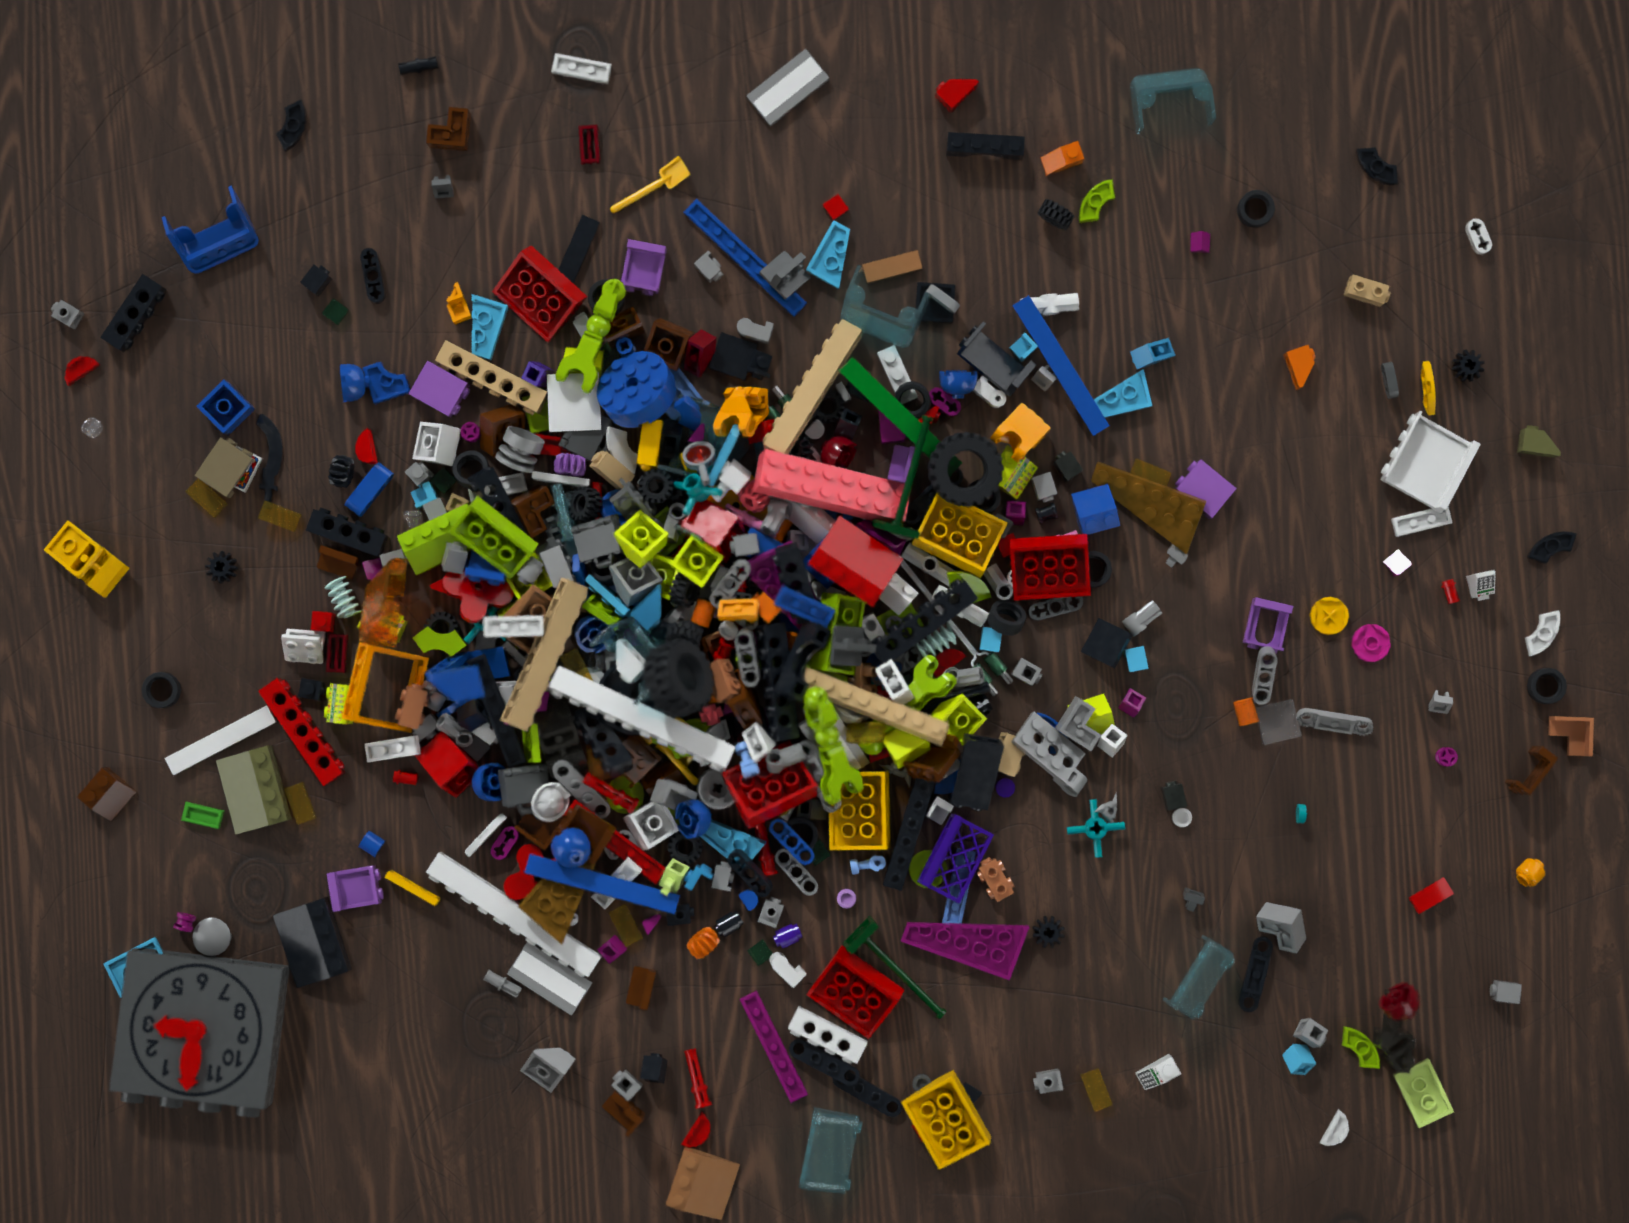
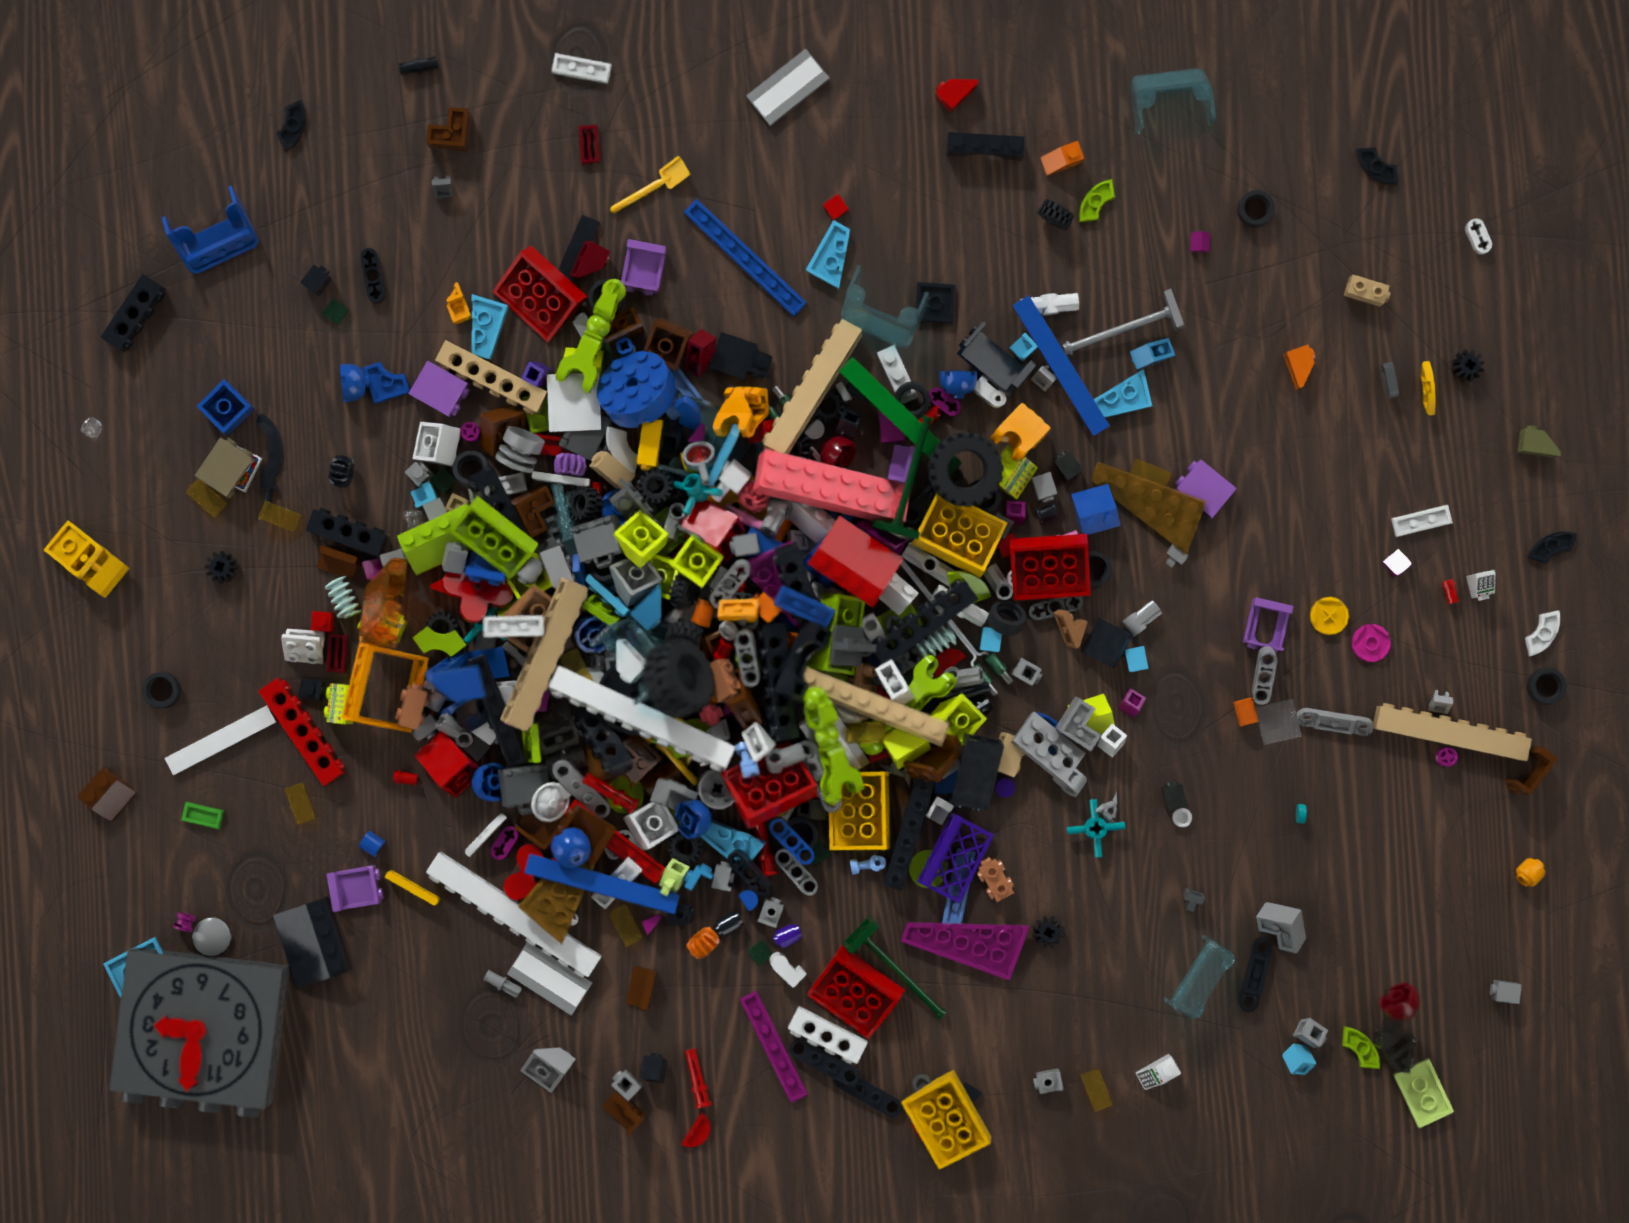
(72, 316): light grey brick -> none
(79, 368): red tile -> none
(253, 789): olive slope -> none
(365, 448): red tile -> none
(369, 489): blue beam -> none
(392, 748): white tile -> none
(590, 259): none -> dark red slope
(612, 949): magenta slope -> none
(702, 1184): medium nougat slope -> none
(709, 268): light grey brick -> none
(755, 331): light grey leg -> none
(786, 273): dark grey bracket -> none
(829, 1151): clear light blue windscreen -> none
(846, 898): lavender tile -> none
(892, 266): medium nougat tile -> none
(943, 299): light grey beam -> none
(1071, 630): none -> medium nougat slope
(1170, 311): none -> light grey tile
(1336, 1131): white tile -> none
(1429, 462): white panel -> none
(1431, 895): red slope -> none
(1452, 733): none -> tan brick
(1578, 732): nougat panel -> none

